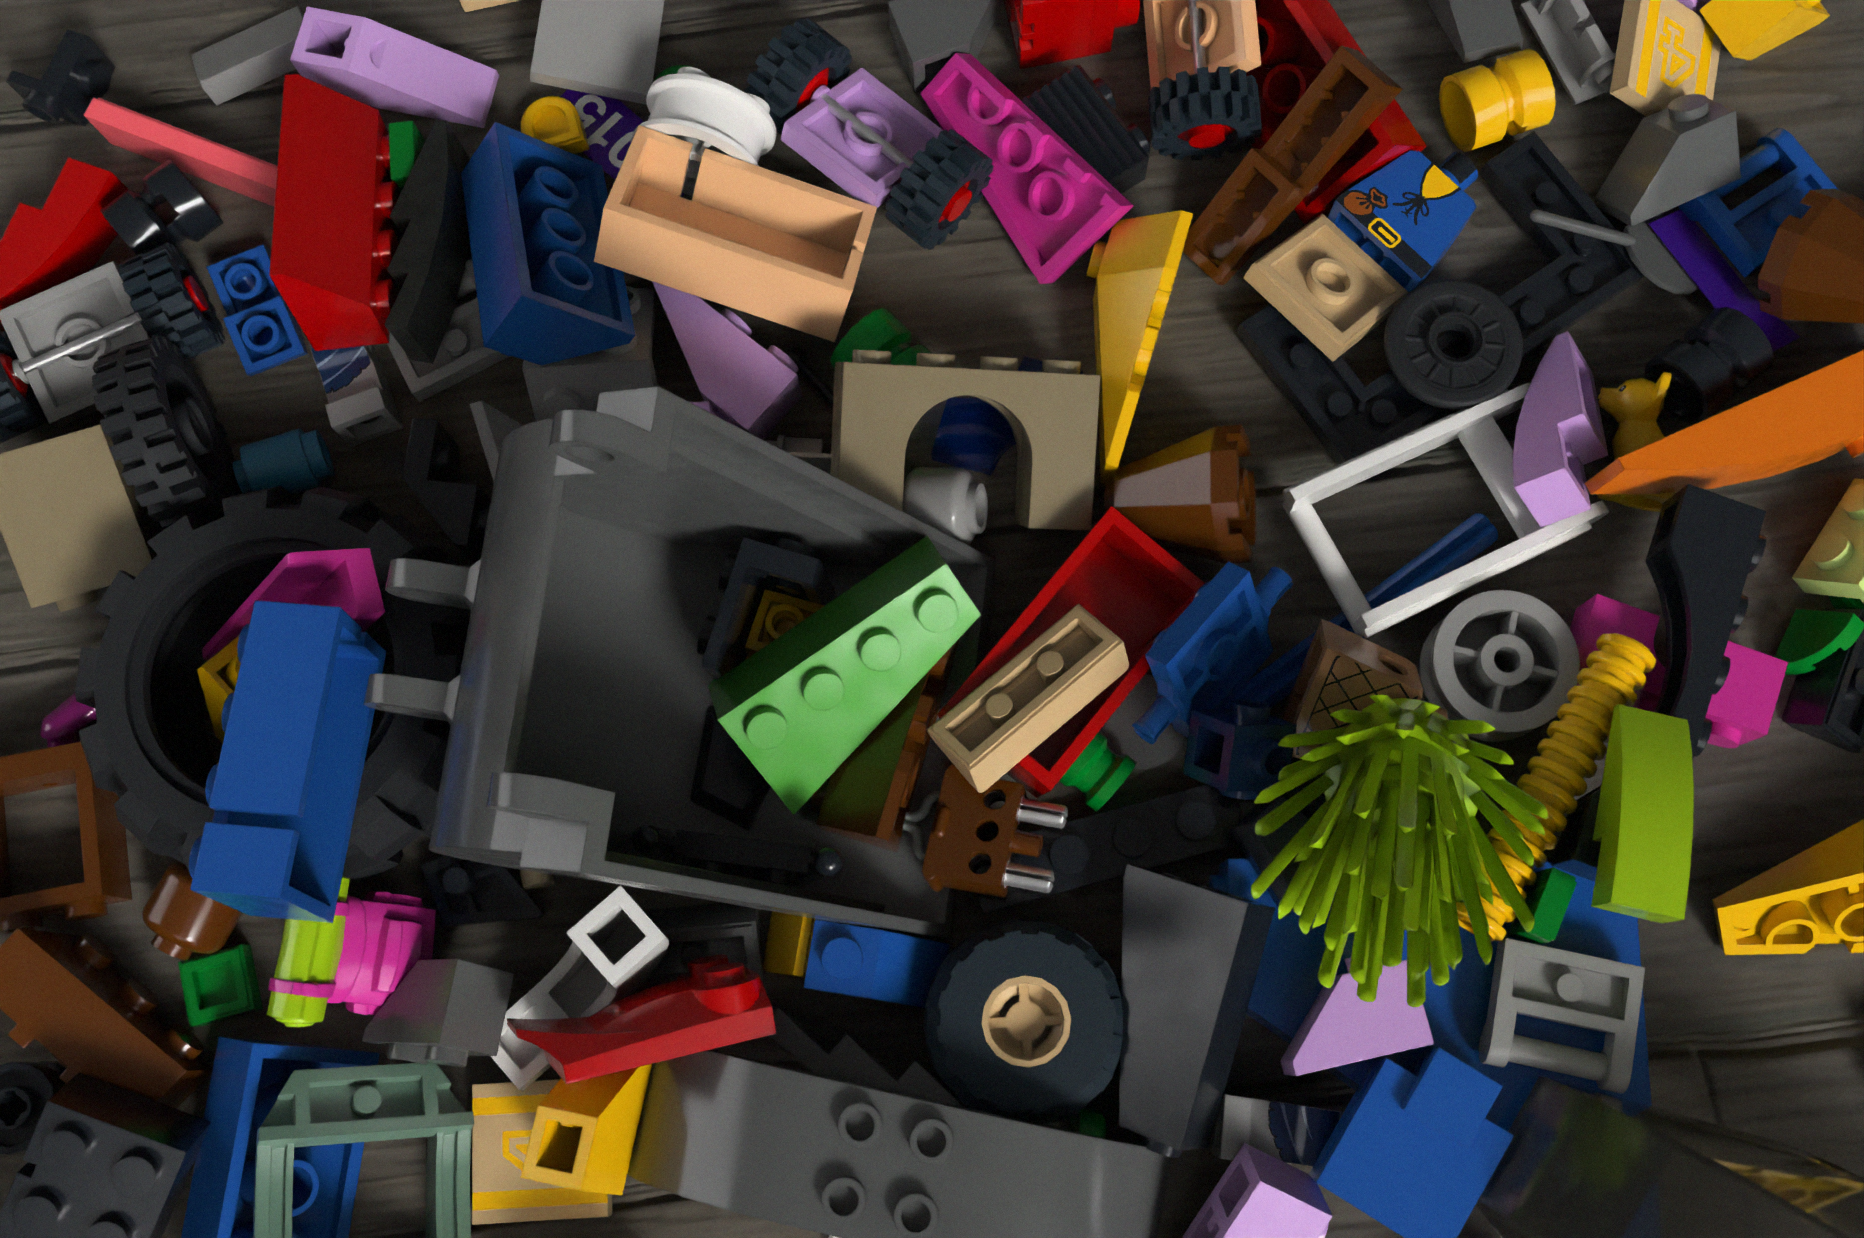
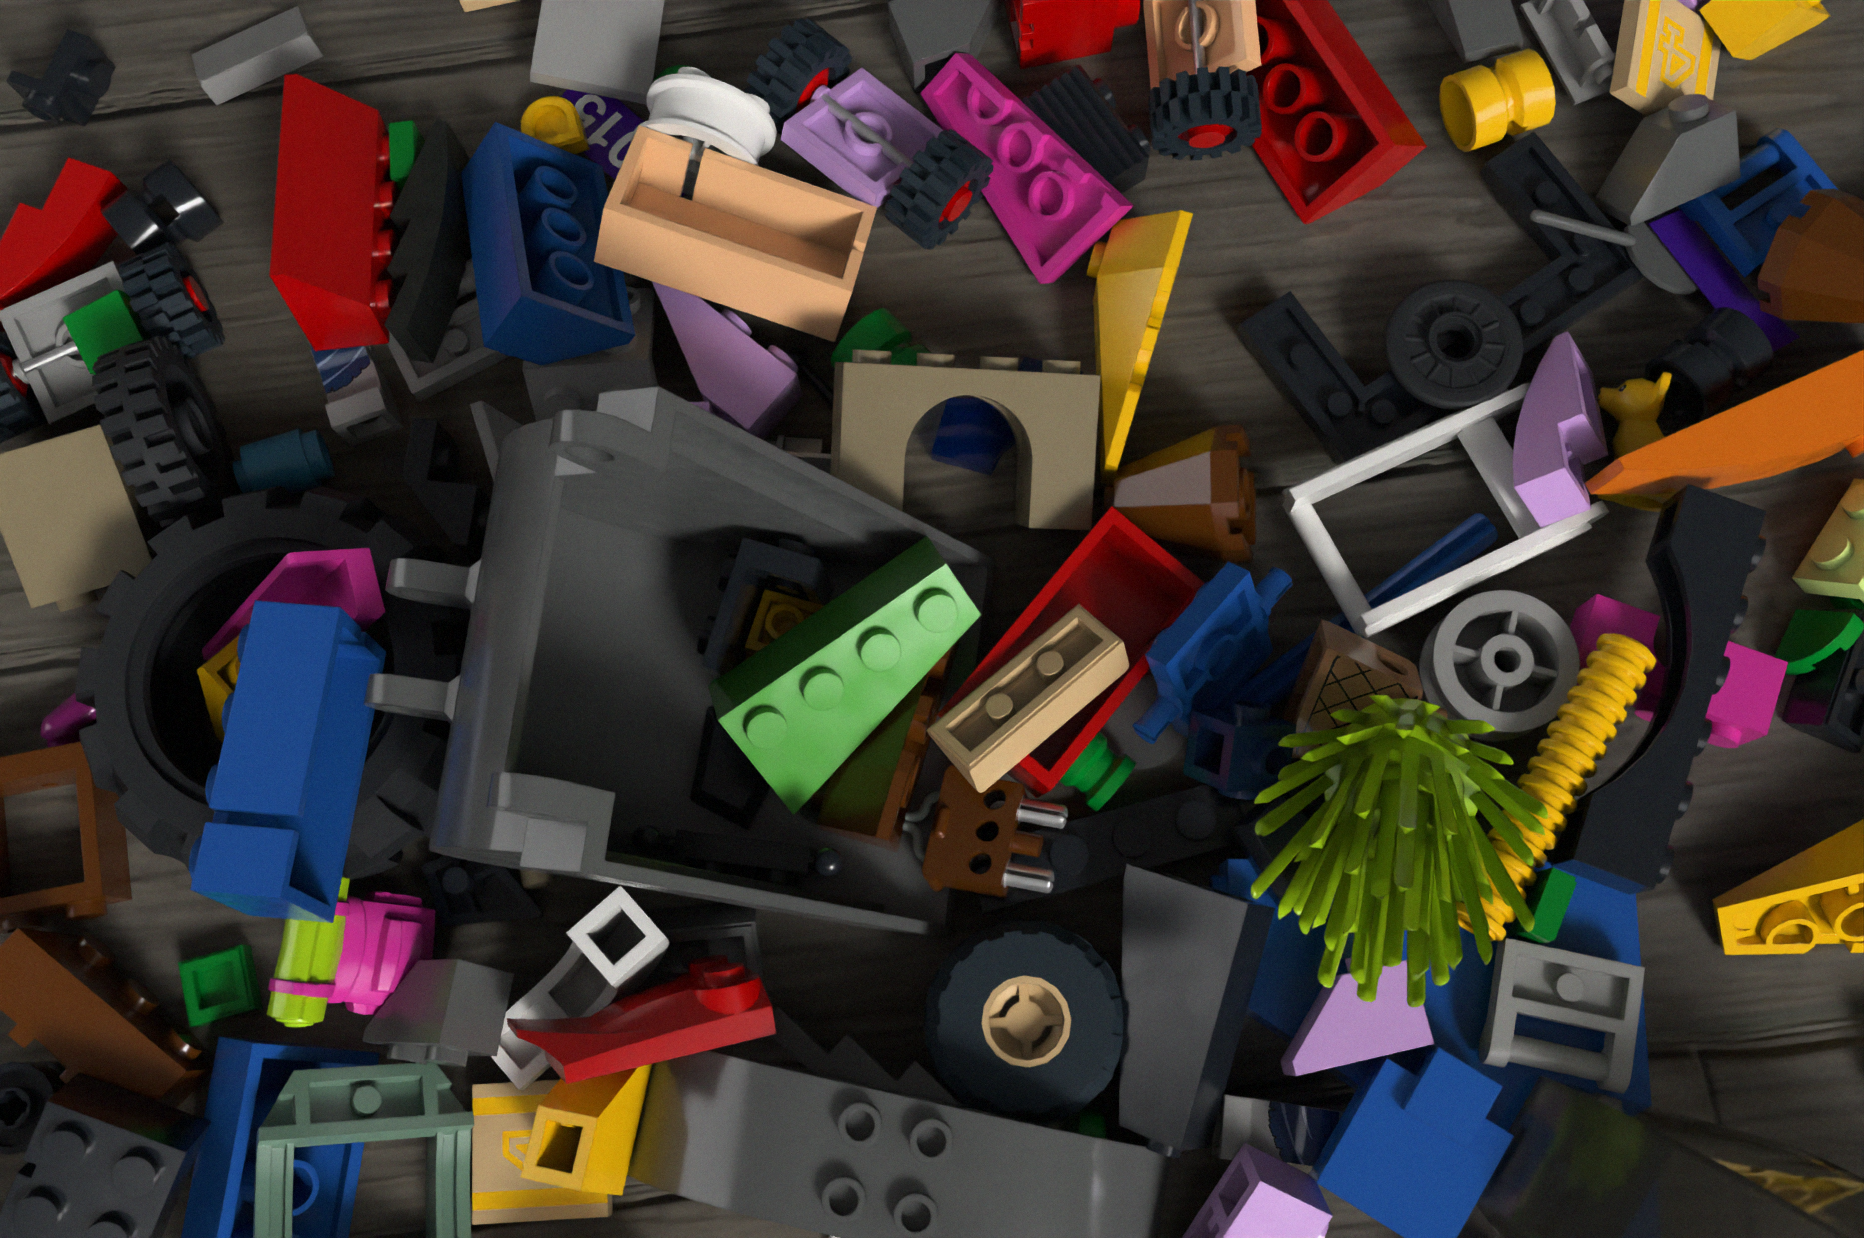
(104, 326): none -> green tile
(186, 919): reddish brown head -> none
(187, 150): coral tile -> none
(256, 312): blue slope -> none
(392, 68): lavender slope -> none
(788, 944): yellow slope -> none
(872, 963): blue slope -> none
(946, 501): light grey head -> none
(1294, 159): reddish brown slope -> none
(1326, 286): tan tile -> none
(1408, 213): blue torso -> none
(1645, 817): lime slope -> none

